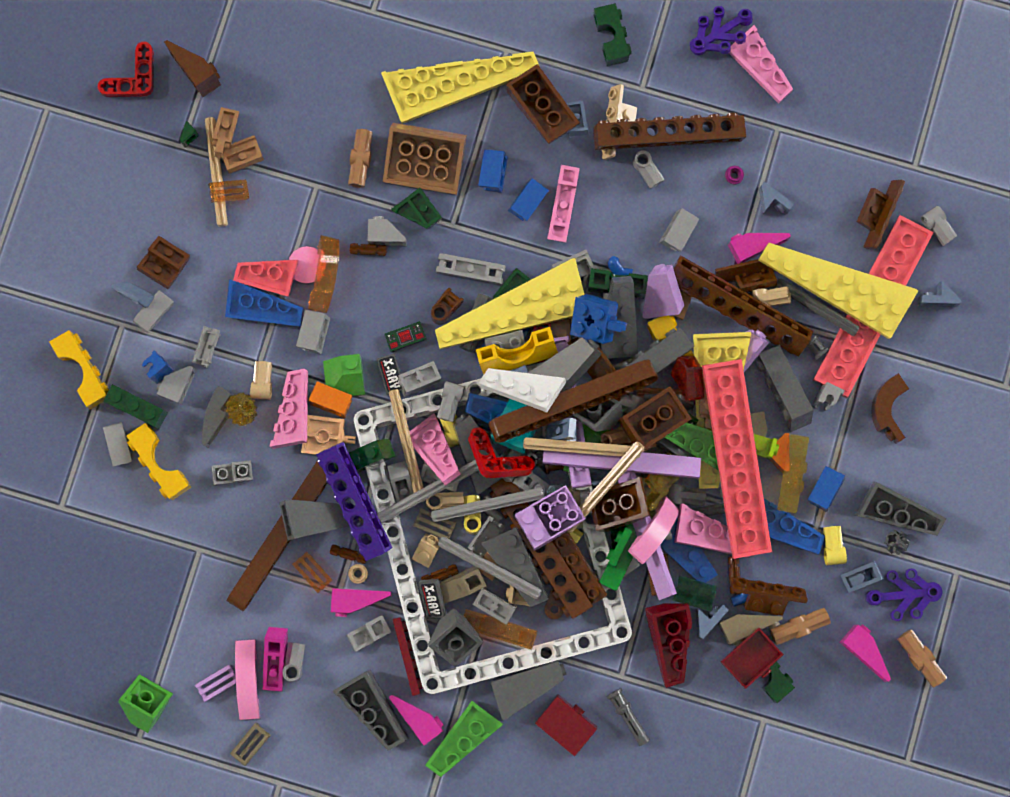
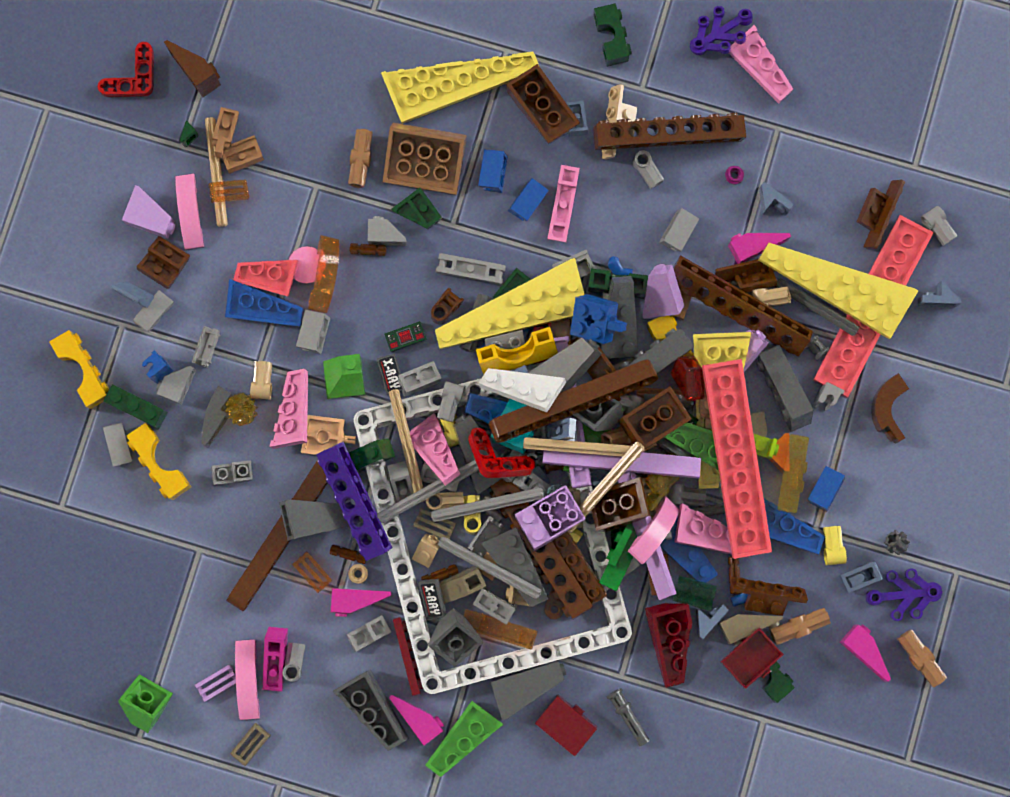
(147, 215): none -> lavender slope
(188, 211): none -> bright pink slope
(330, 400): orange hinge -> none
(894, 509): dark grey wedge -> none

